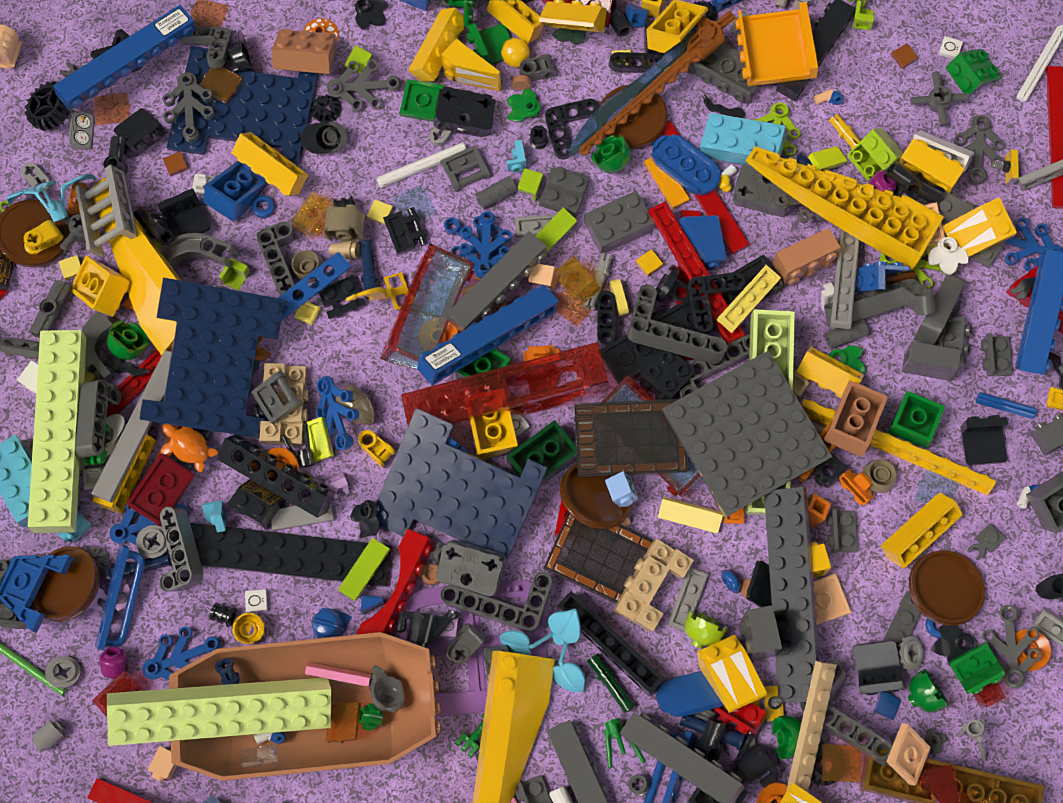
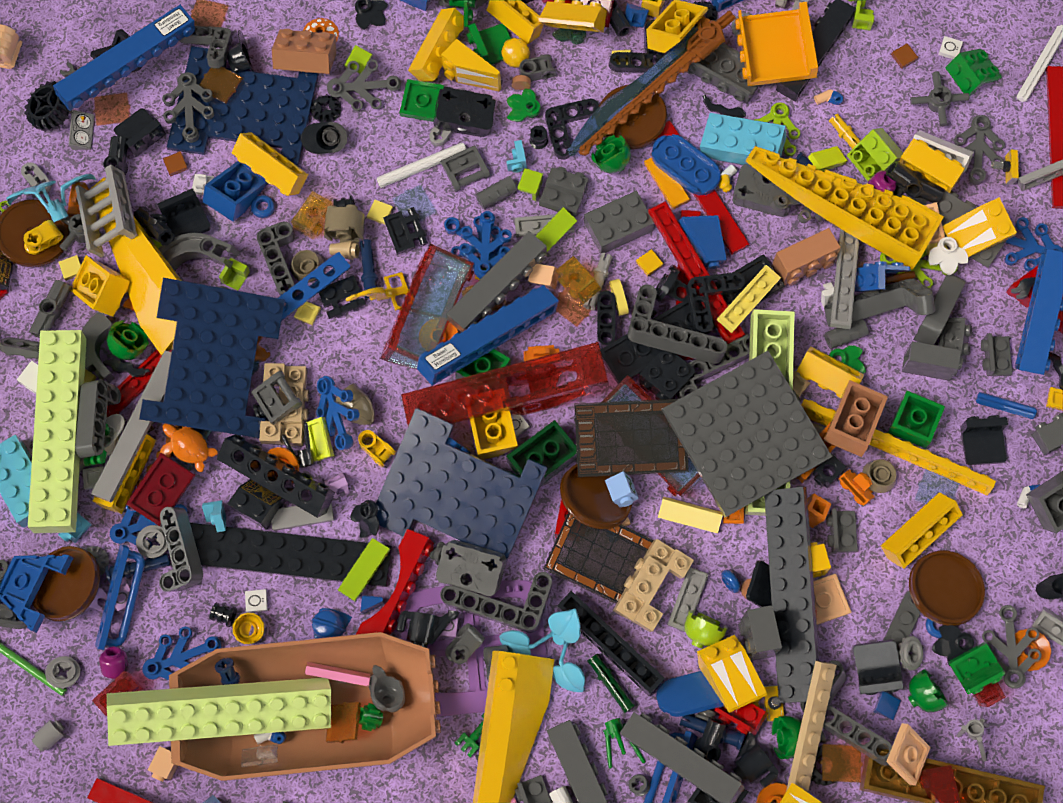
(429, 574): nougat tile -> none
(939, 738): dark grey plate -> none
(988, 539): dark grey plate -> none

